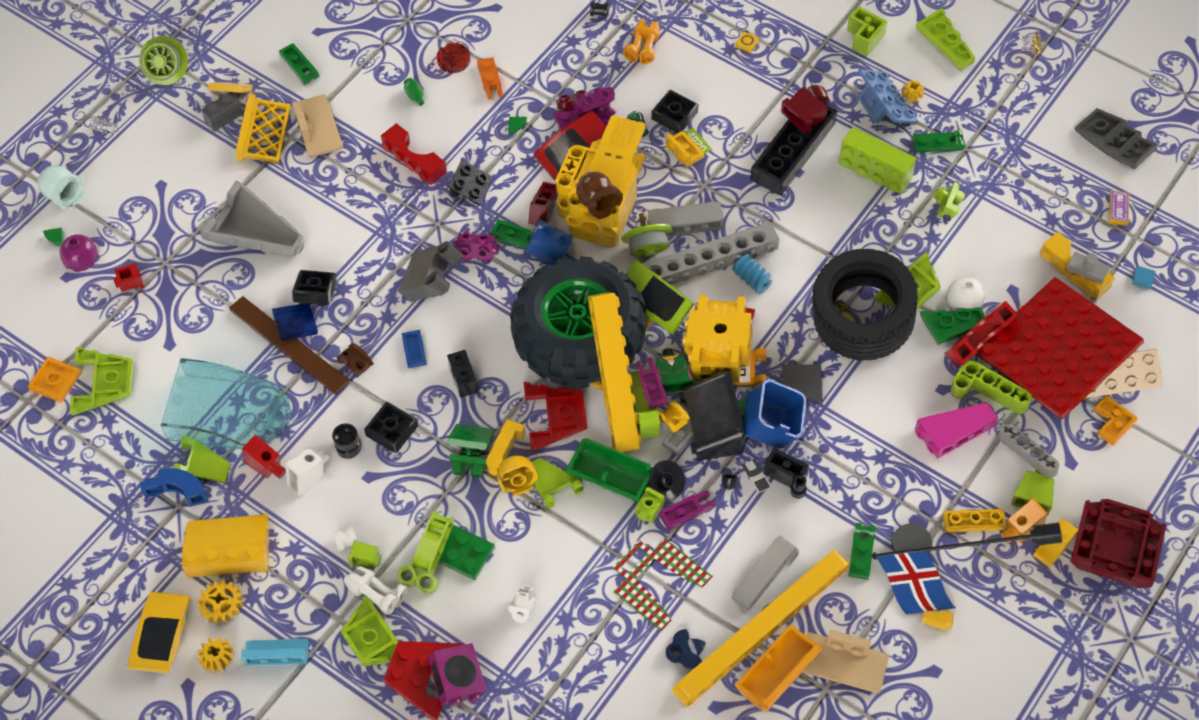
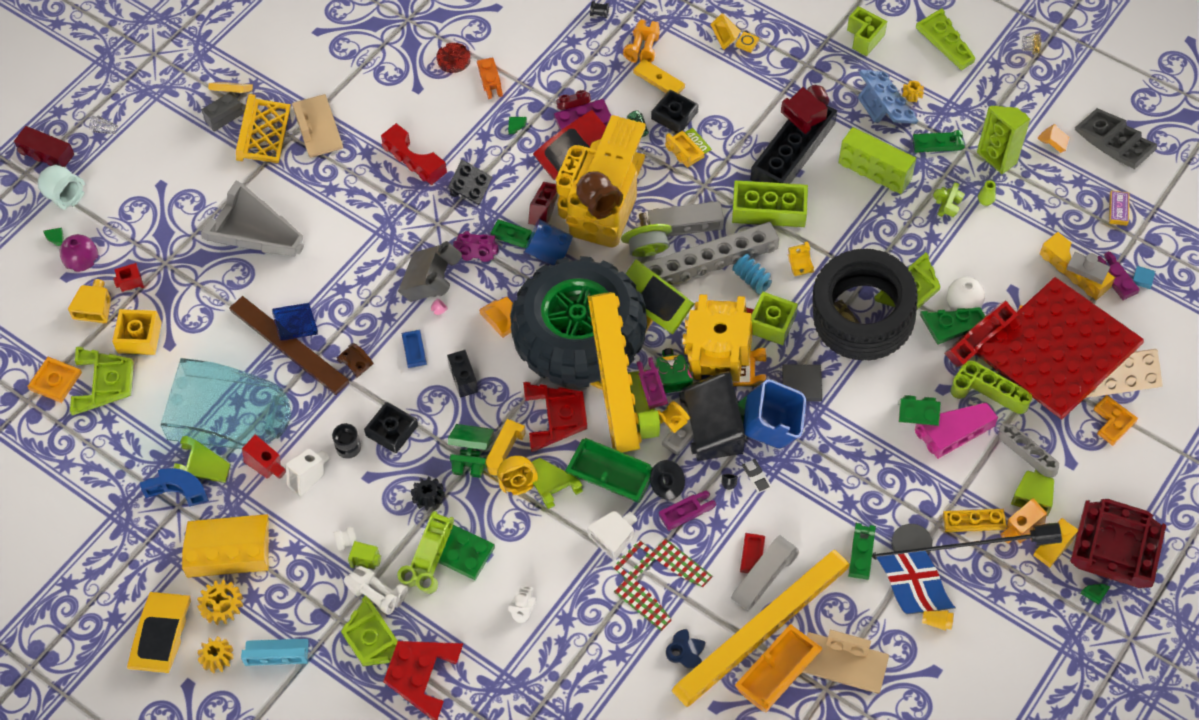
(43, 147): none -> dark red brick
(91, 303): none -> yellow torso
(137, 332): none -> yellow brick
(163, 60): lime piece -> none
(298, 63): green plate -> none
(314, 287): black brick -> none
(414, 91): green plant -> none
(427, 493): none -> black gear
(438, 307): none -> bright pink hinge
(457, 675): magenta brick -> none
(498, 315): none -> light orange slope
(599, 99): magenta brick -> none
(613, 533): none -> white torso
(656, 503): lime brick -> none
(658, 77): none -> yellow tile
(724, 30): none -> yellow slope
(752, 551): none -> red tile
(770, 202): none -> lime brick
(773, 318): none -> lime brick
(787, 471): black hinge -> none
(800, 259): none -> yellow piece
(919, 411): none -> green bracket
(988, 193): none -> lime cone
(1003, 136): none -> lime slope
(1055, 138): none -> light orange tile
(1095, 592): none -> green tile
(1123, 283): none -> magenta hinge

